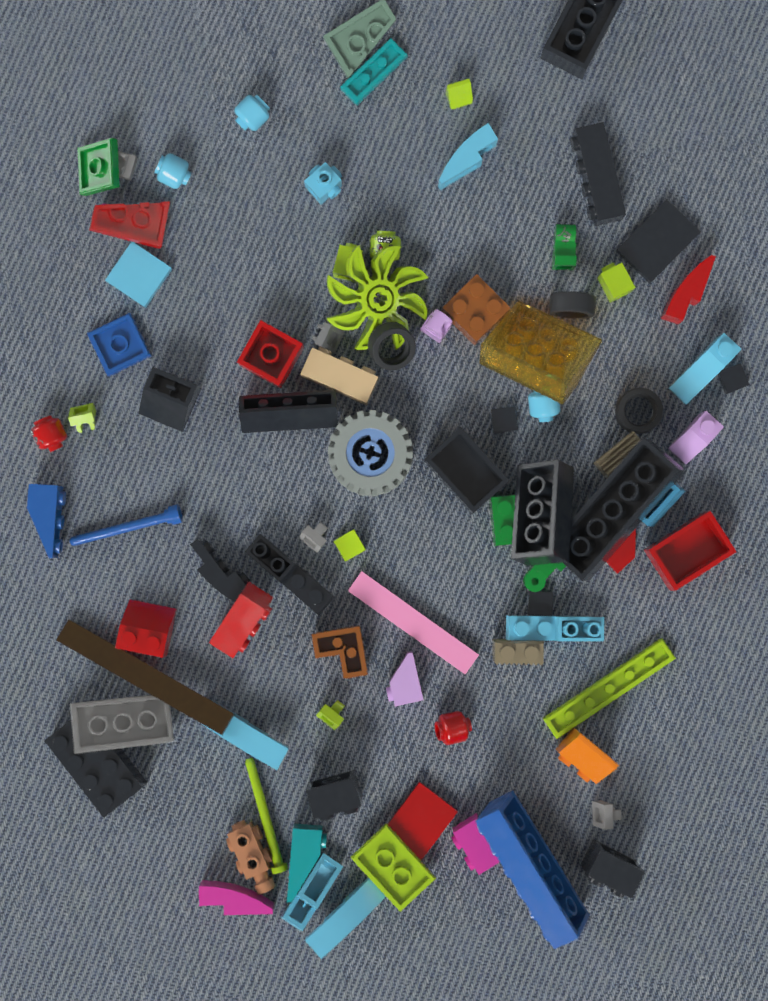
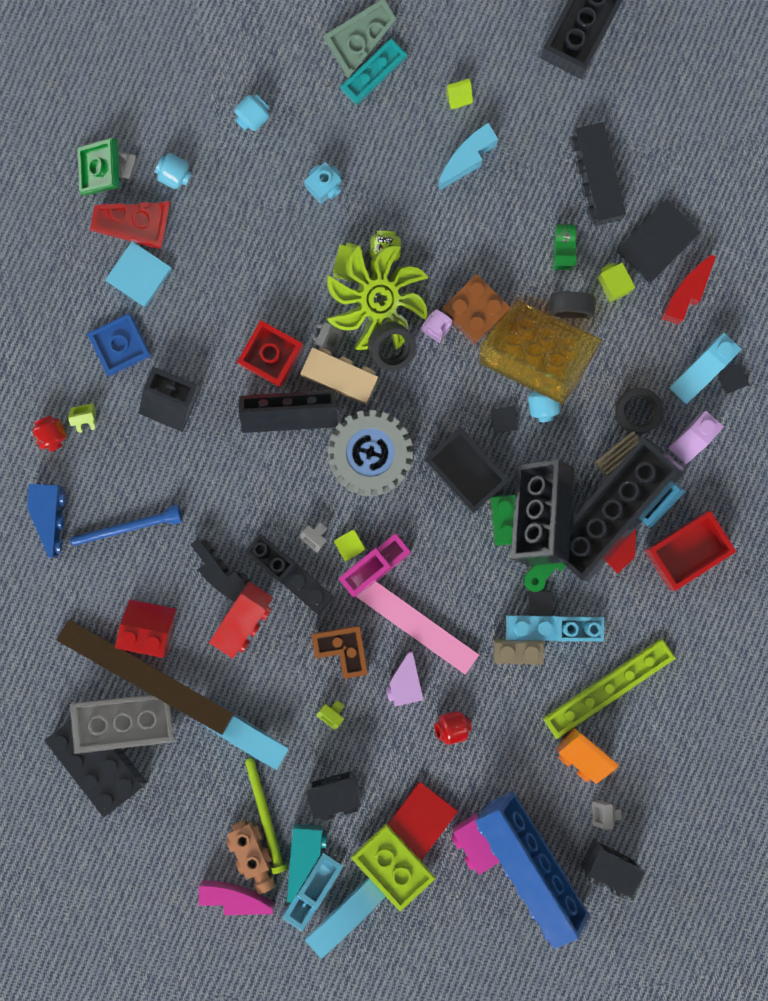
(375, 565): none -> dark pink slope

